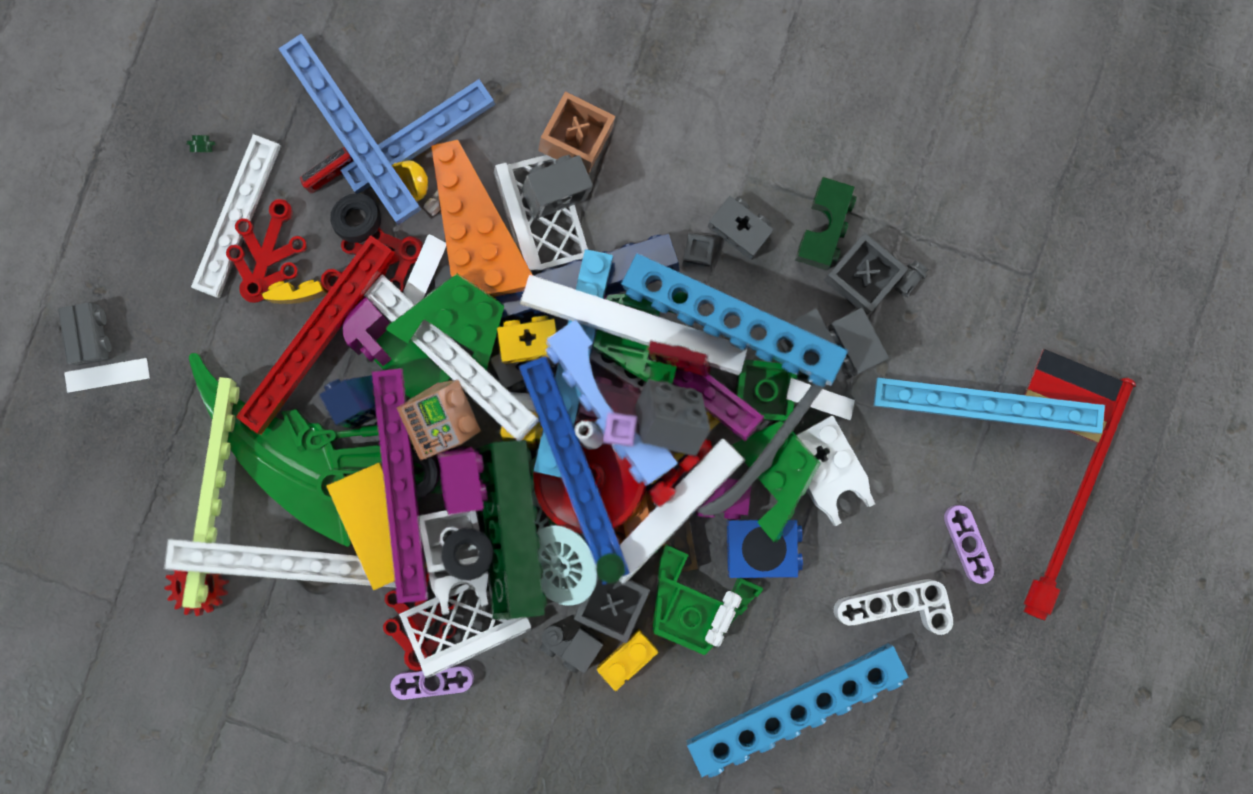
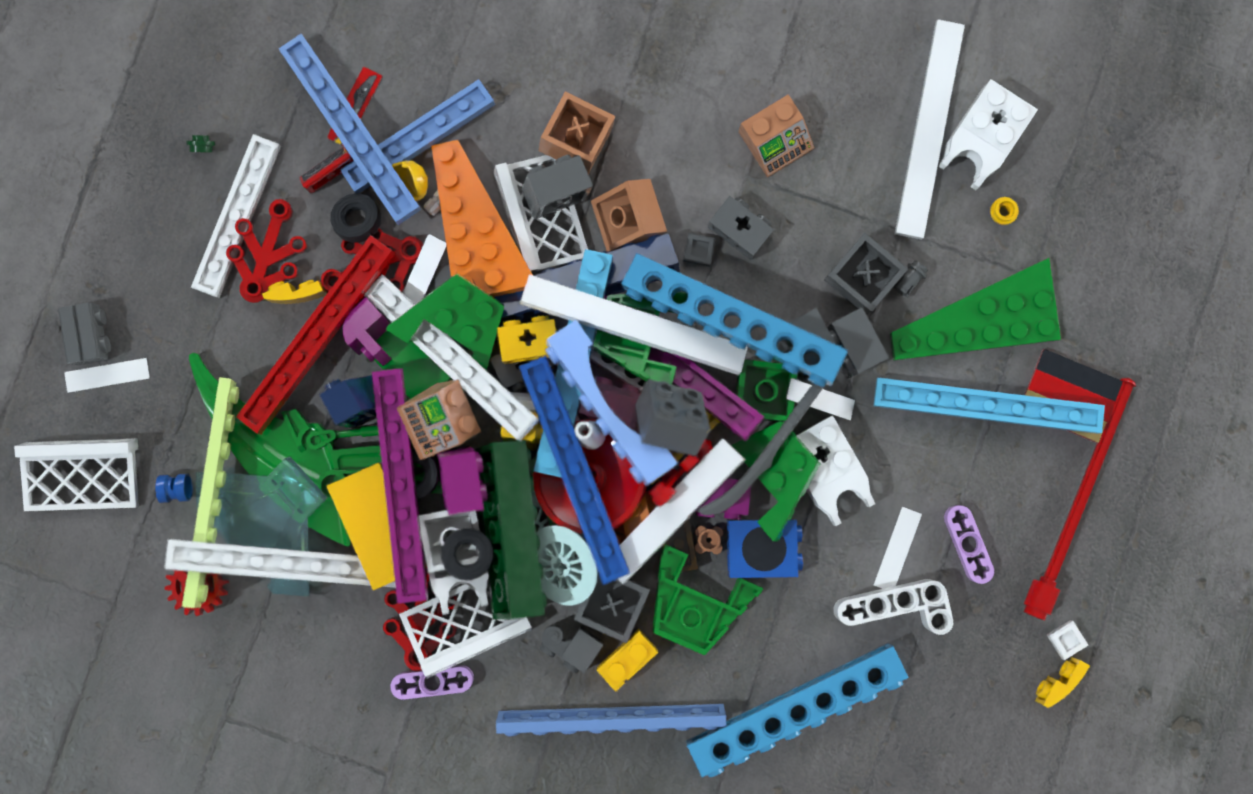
(71, 452): none -> white fence
(174, 488): none -> blue wheel
(269, 514): none -> clear light blue plate
(360, 95): none -> sticker
(610, 568): dark green plate -> none
(610, 718): none -> medium blue plate
(620, 429): lavender tile -> none
(628, 214): none -> nougat slope
(681, 357): dark red plate -> none
(702, 534): none -> nougat plate
(723, 618): white axle -> none
(777, 135): none -> nougat slope
(833, 201): dark green arch -> none
(897, 548): none -> white sticker
(929, 129): none -> white tile
(981, 138): none -> white brick
(999, 316): none -> green wing
(1011, 207): none -> yellow plate
(1053, 690): none -> yellow slope
(1067, 640): none -> white tile

